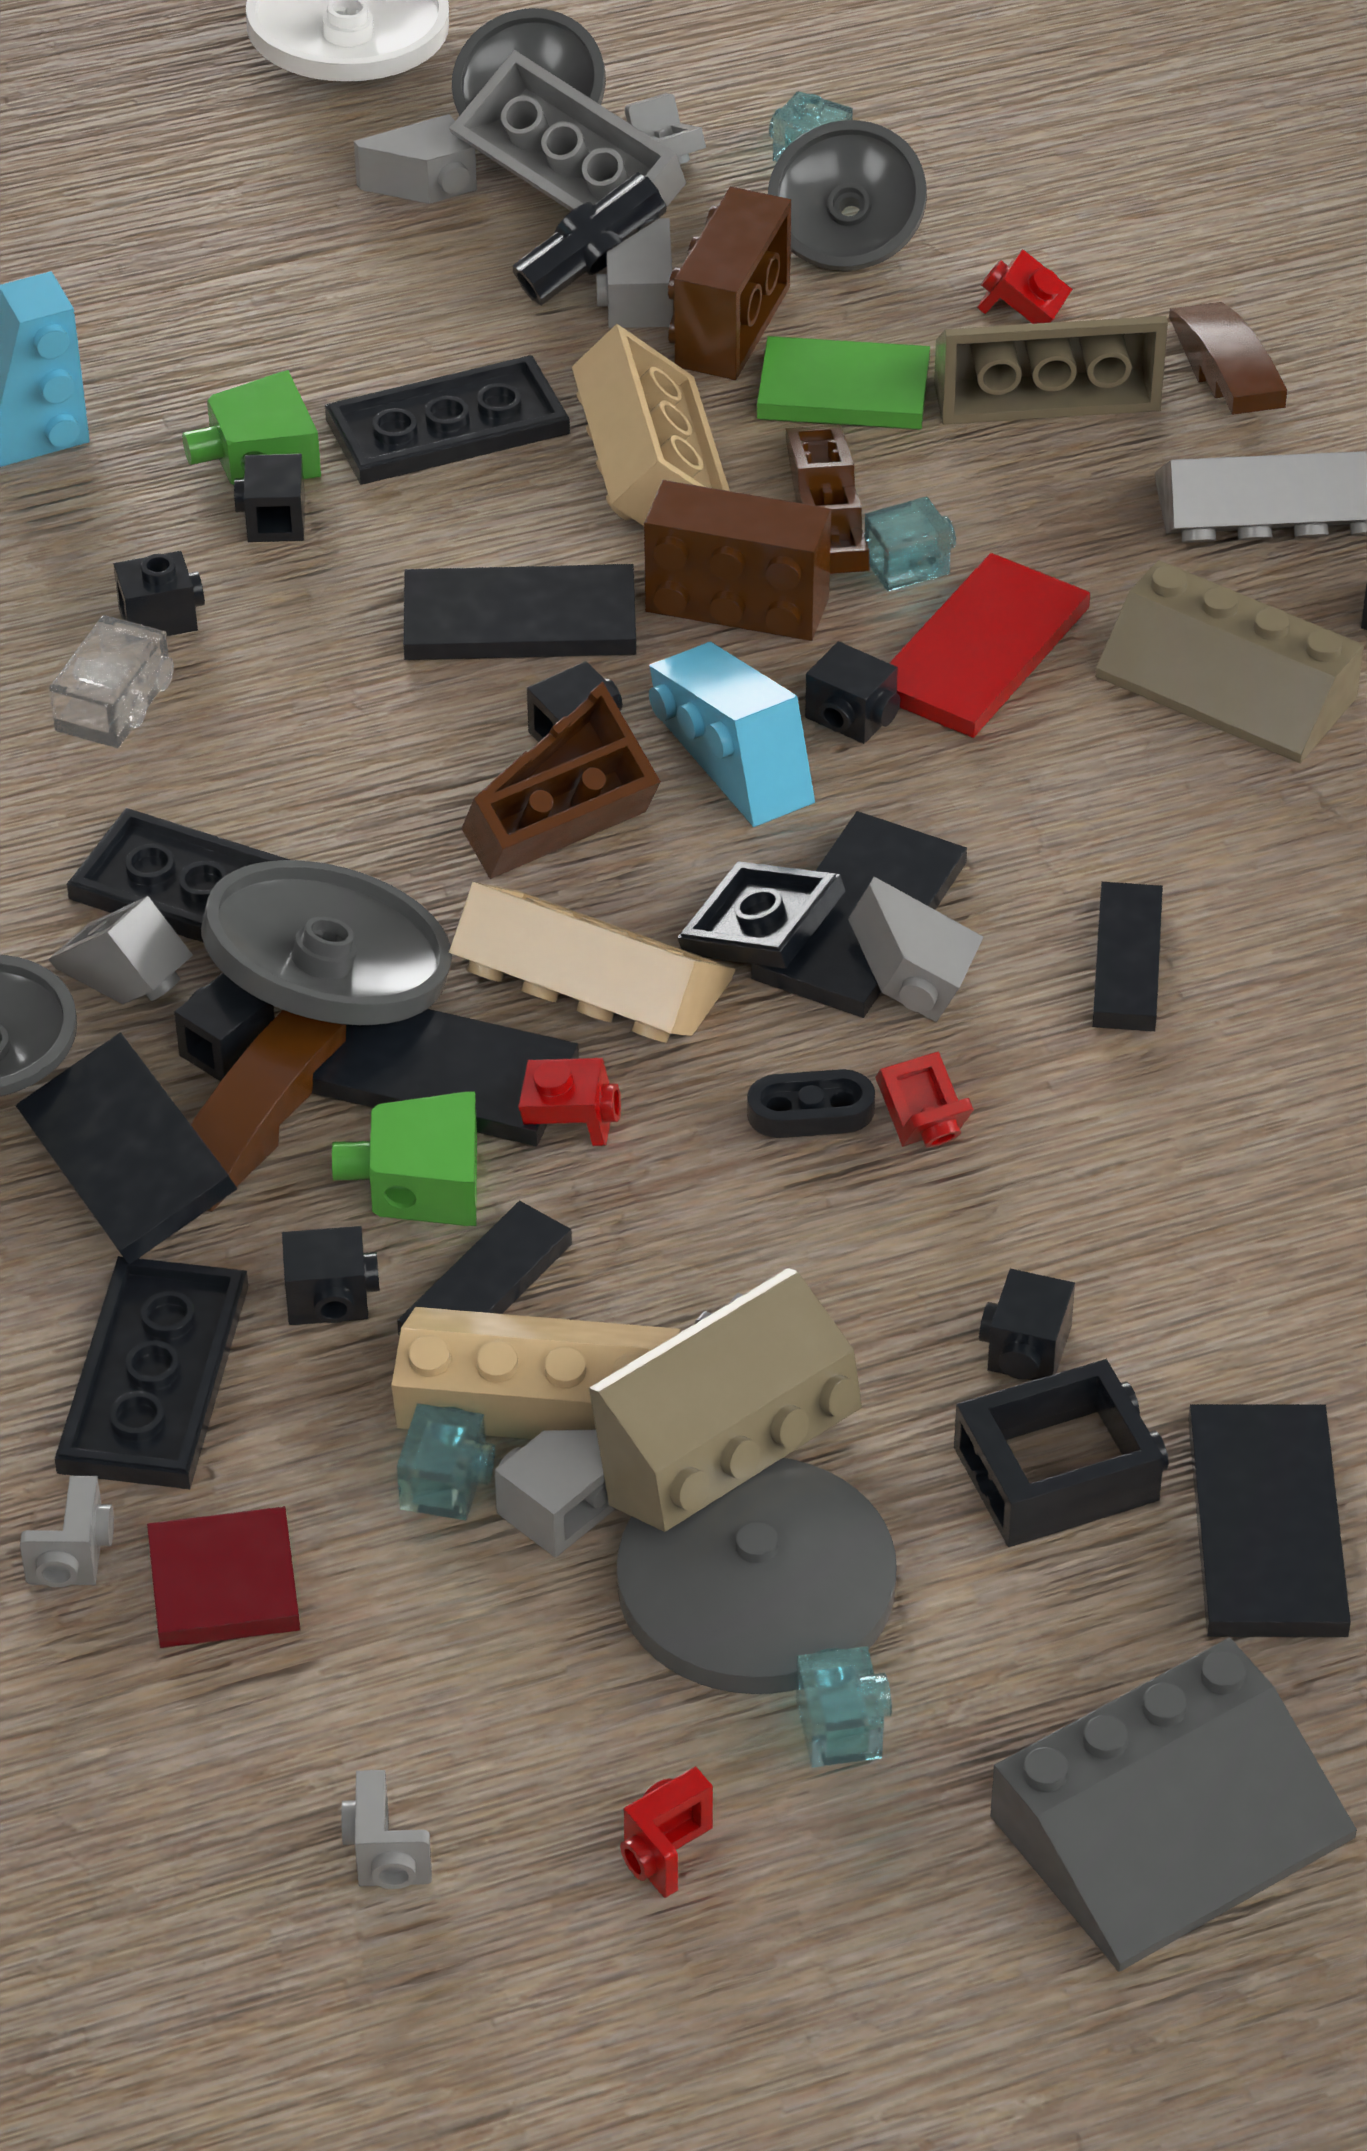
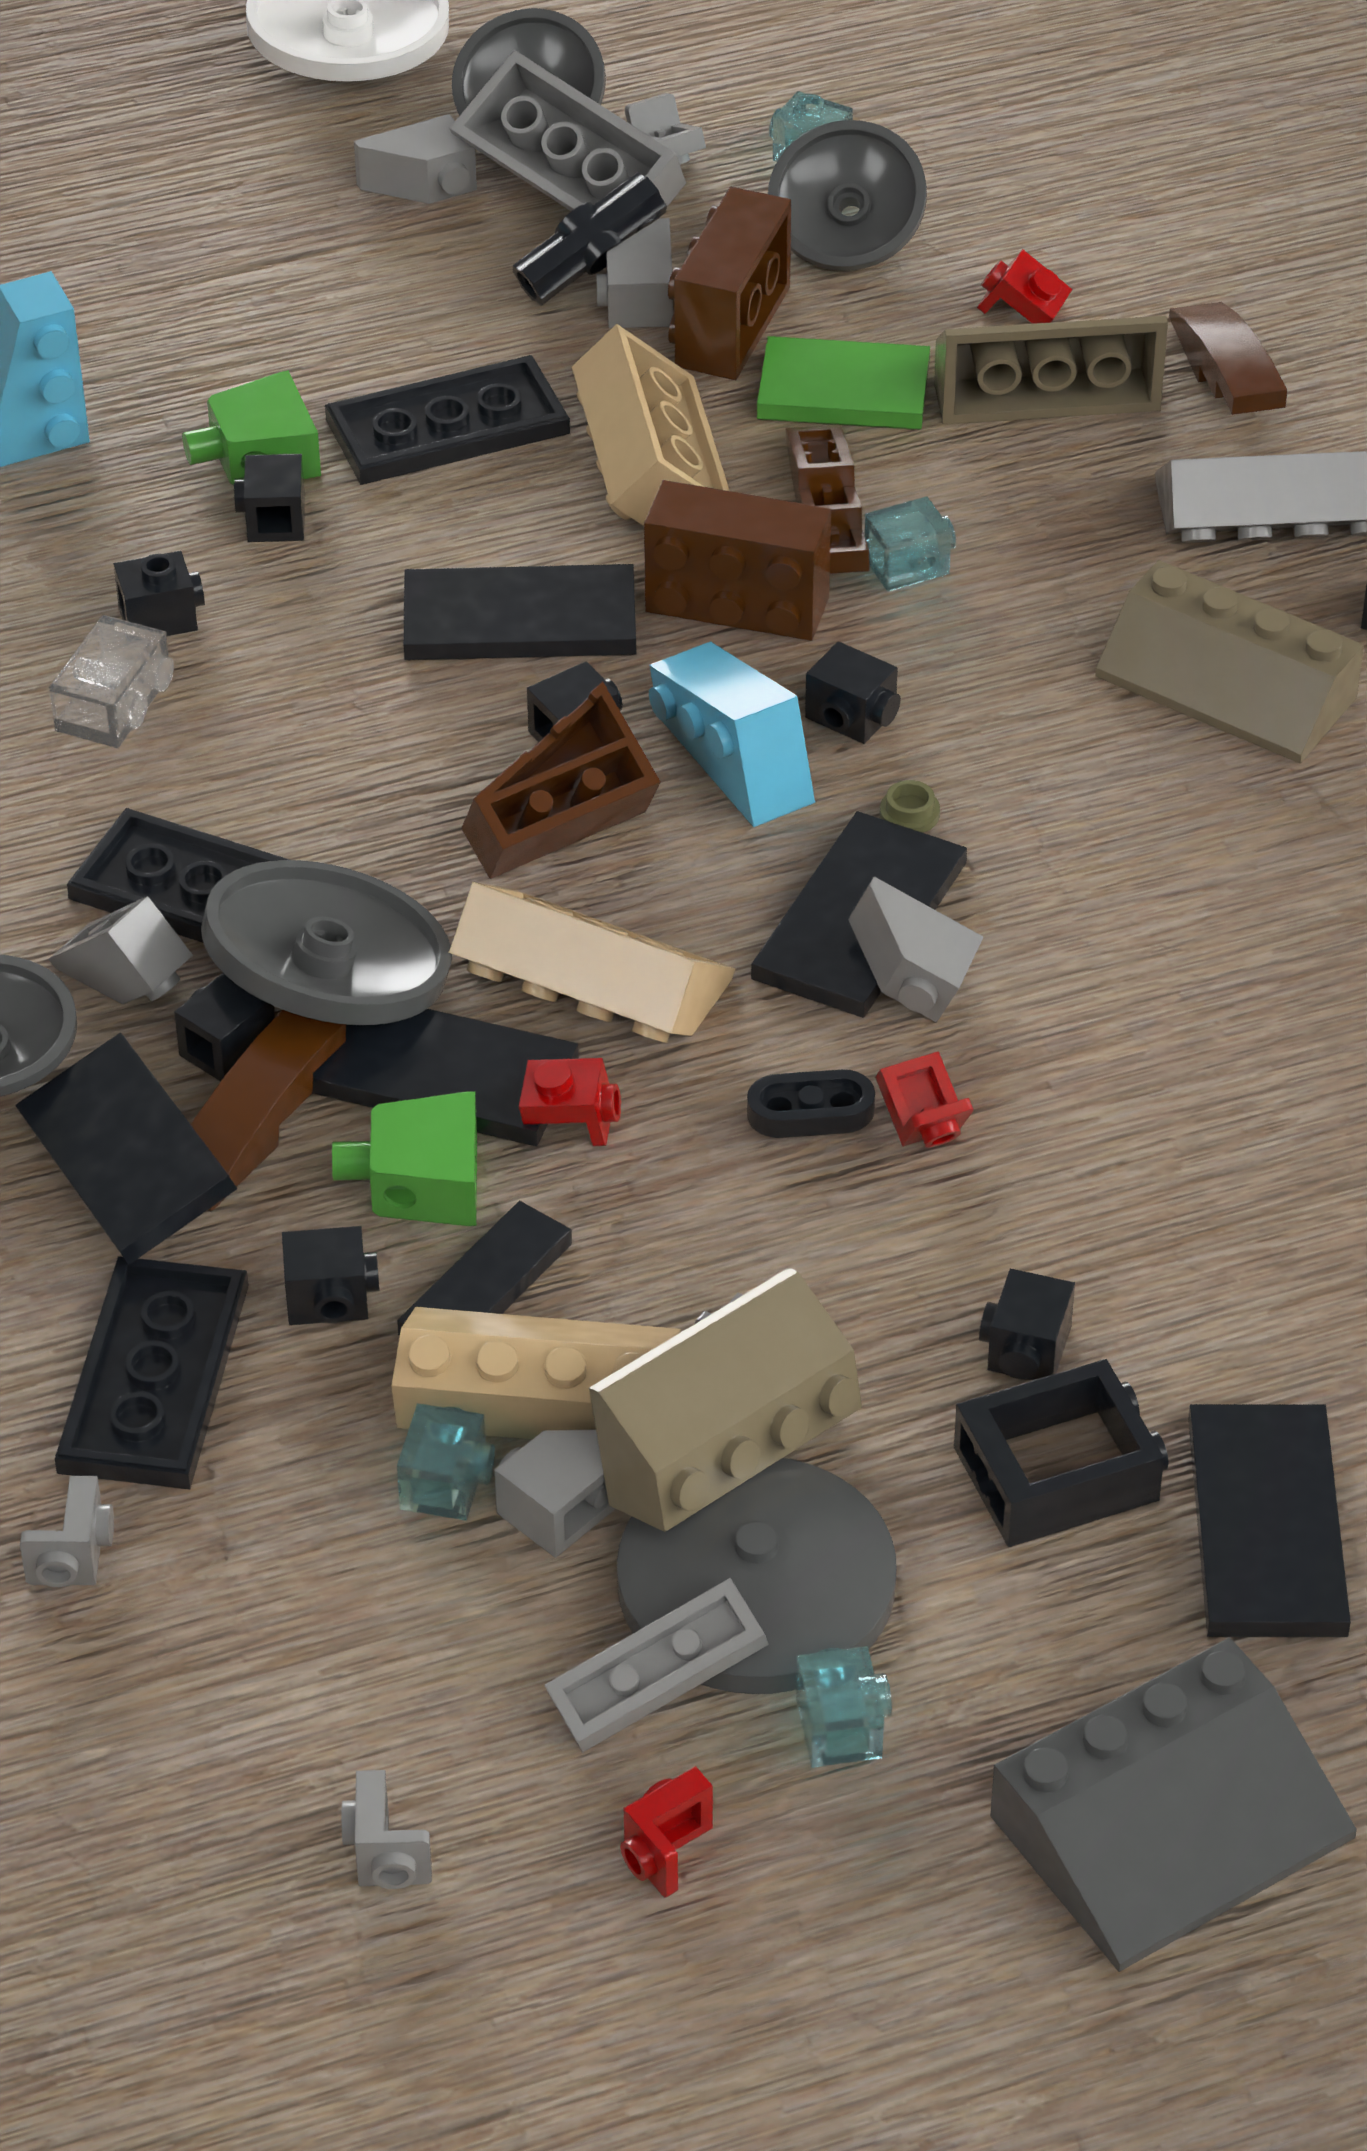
(223, 1577): dark red tile -> none
(656, 1664): none -> light grey plate
(762, 914): black tile -> none
(911, 806): none -> olive plate
(985, 643): red tile -> none
(1127, 956): black tile -> none

